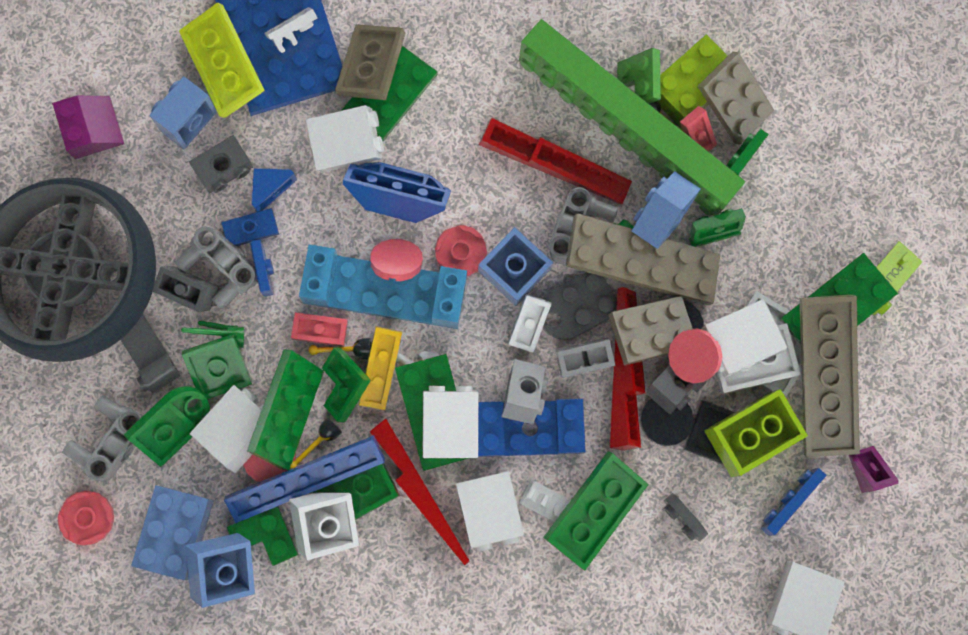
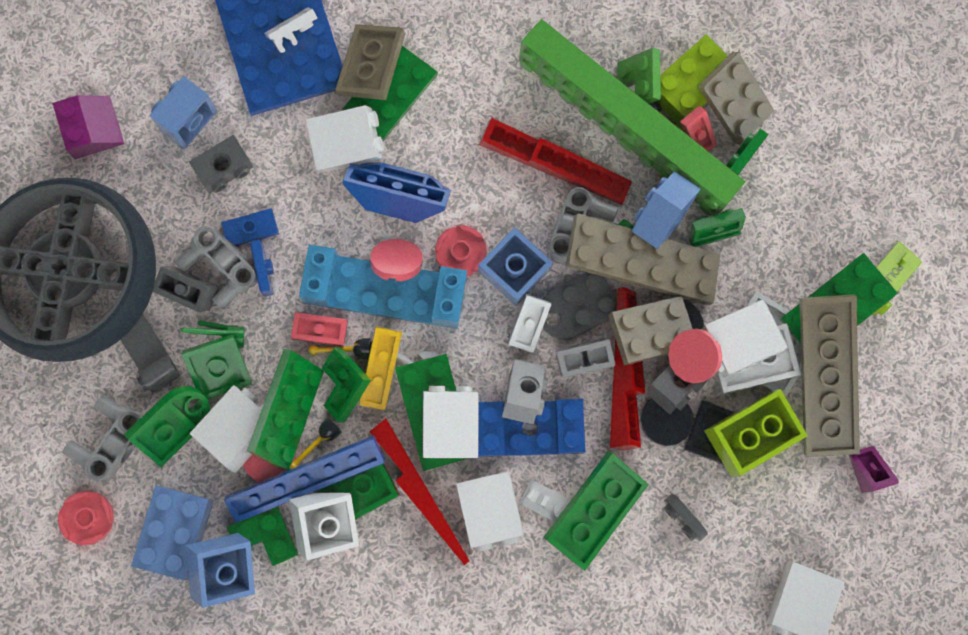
(221, 60): neon yellow plate -> none
(269, 185): blue slope -> none
(792, 501): blue plate -> none

